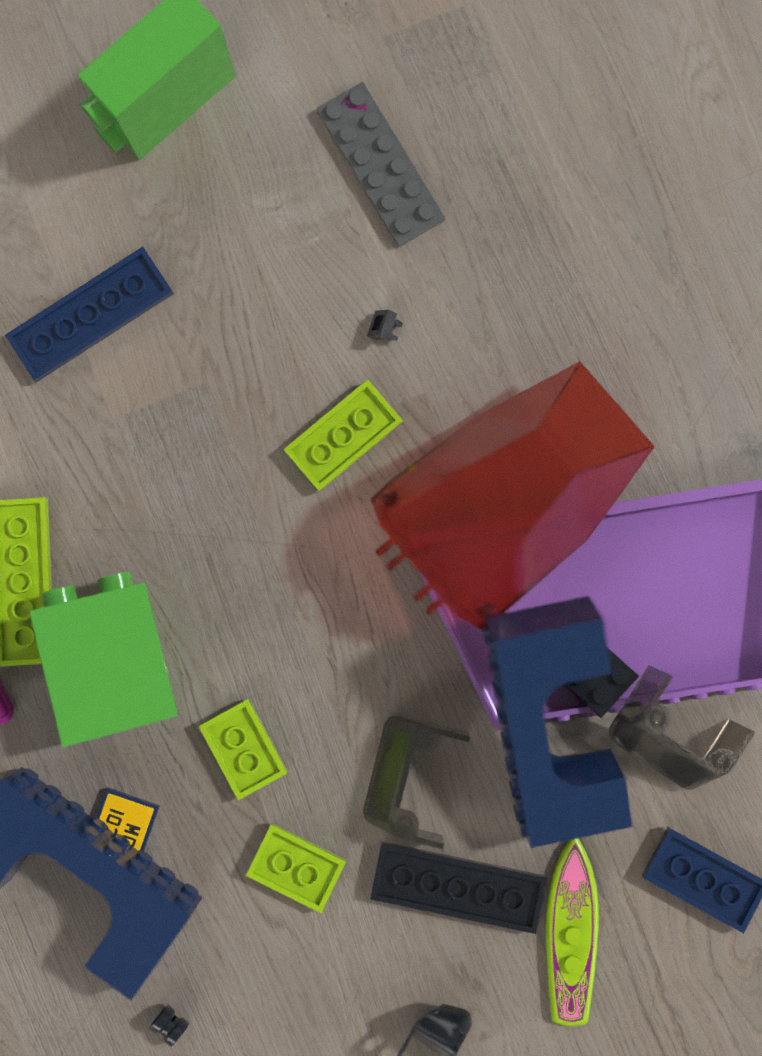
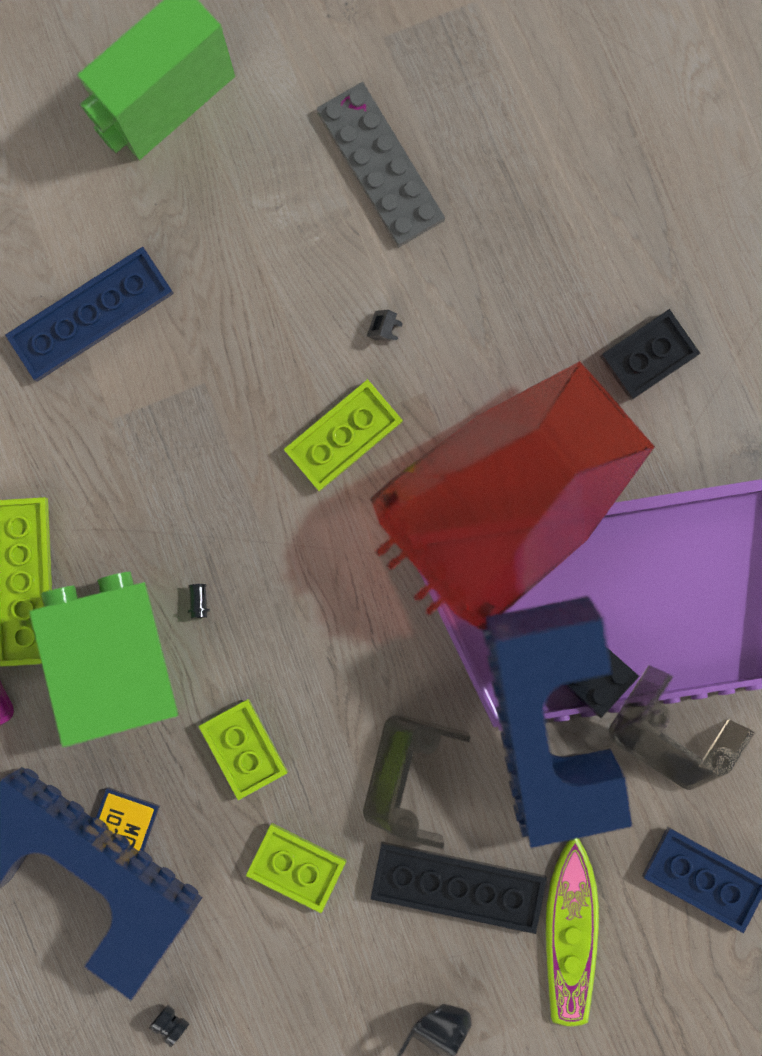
(198, 601): none -> black pin
(650, 354): none -> black plate

